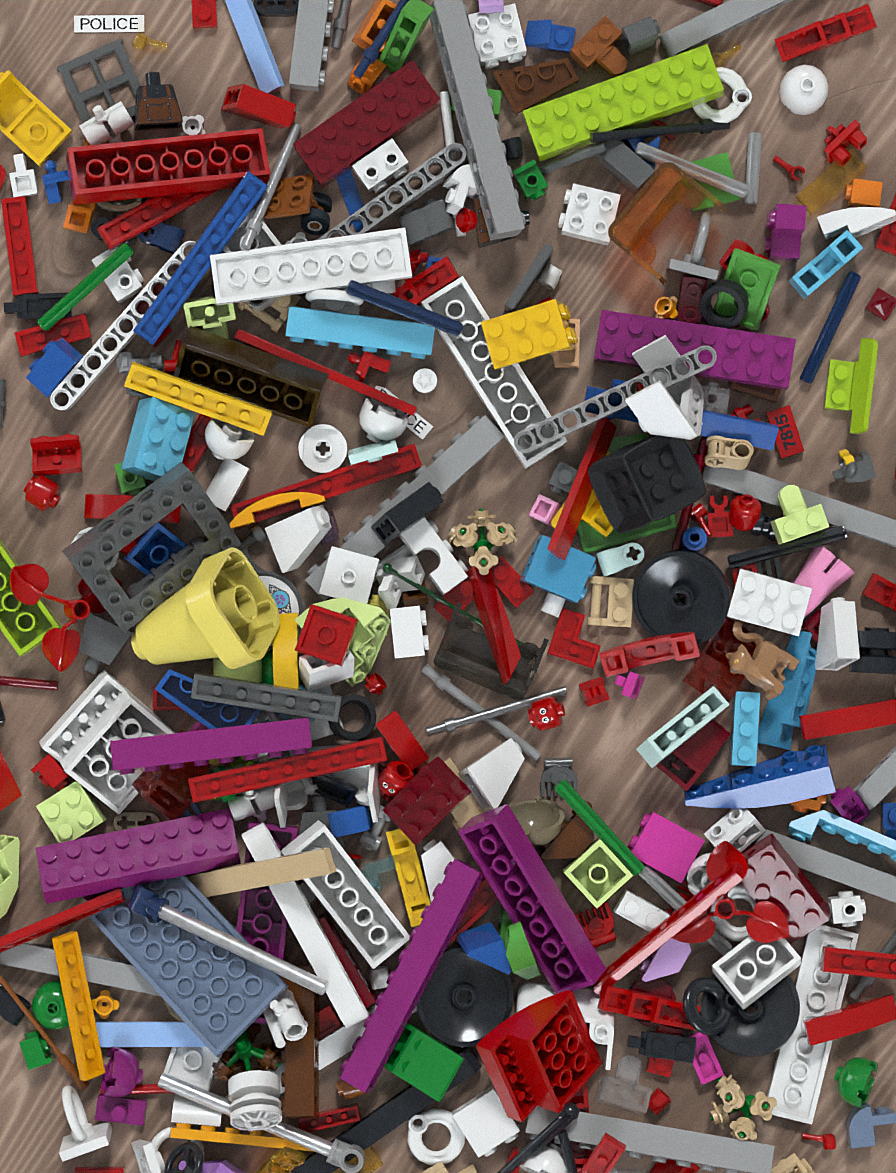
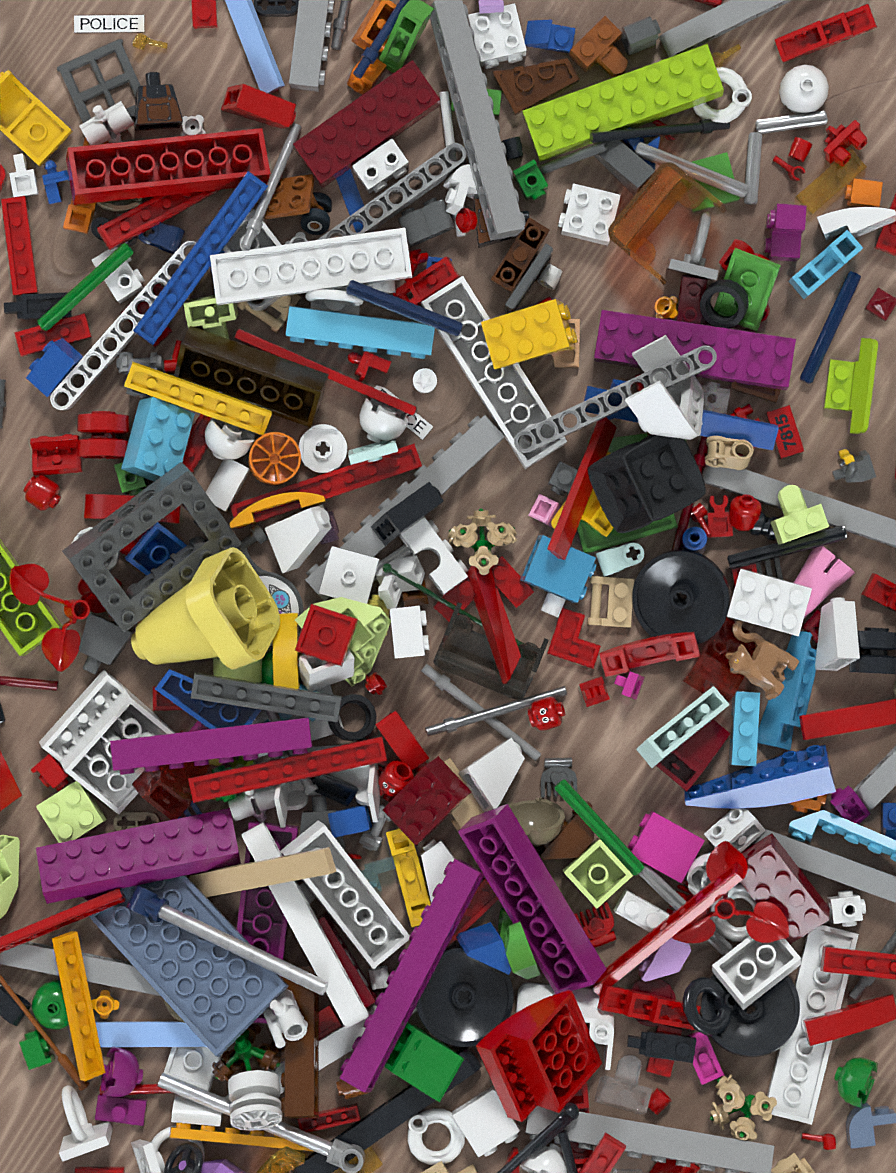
(104, 428): none -> red wheel
(274, 458): none -> orange wheel
(520, 255): none -> reddish brown slope
(791, 122): none -> light grey axle
(800, 149): none -> red hose

